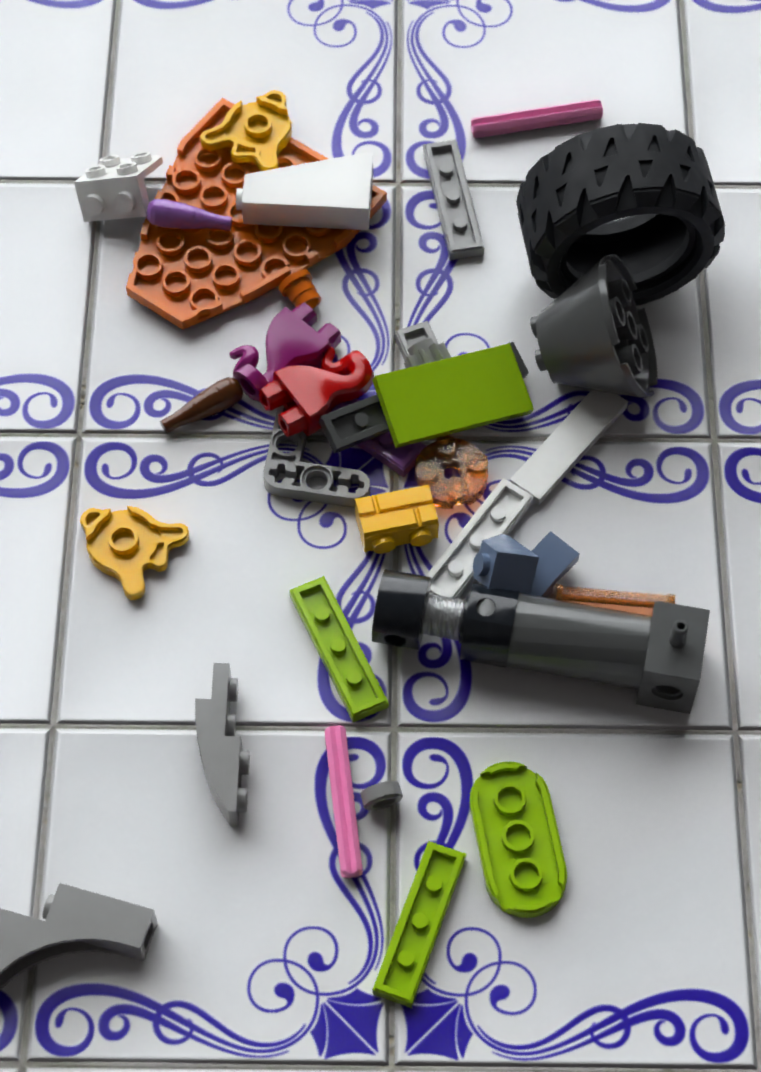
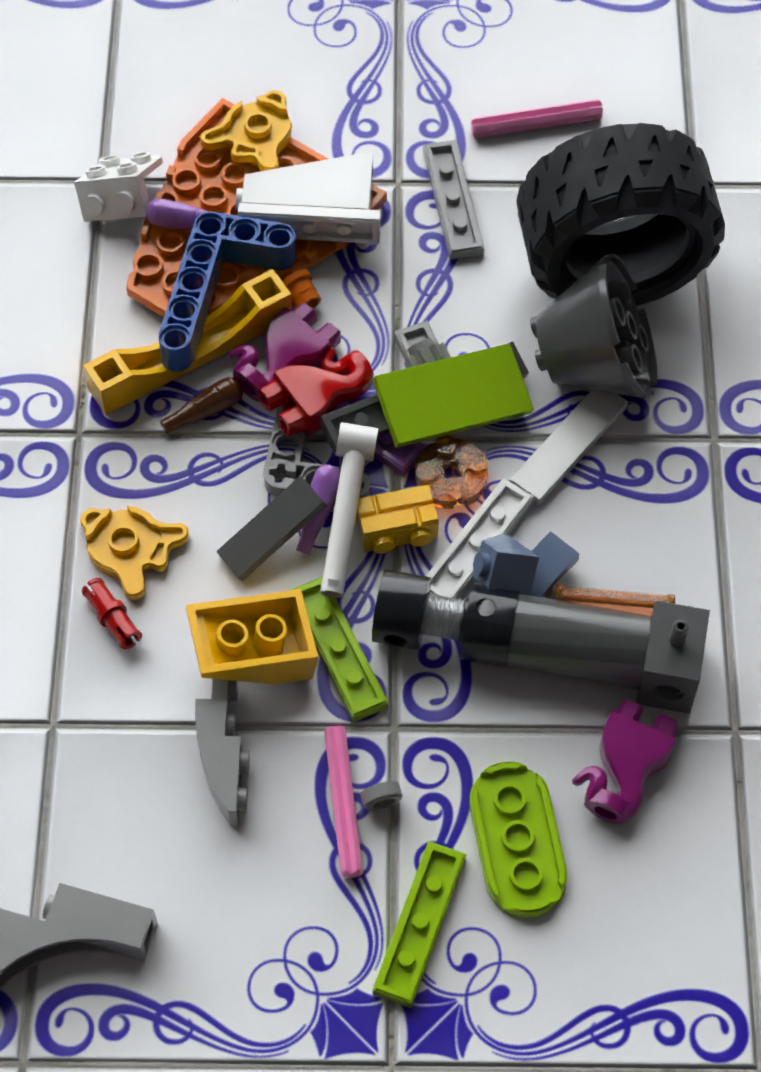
(111, 613): none -> red pin
(134, 372): none -> yellow arch
(212, 241): none -> blue beam
(254, 638): none -> yellow slope
(271, 528): none -> dark grey tile
(320, 222): none -> white tile
(325, 485): none -> medium lavender piece
(355, 445): none -> white piece
(630, 756): none -> magenta hips

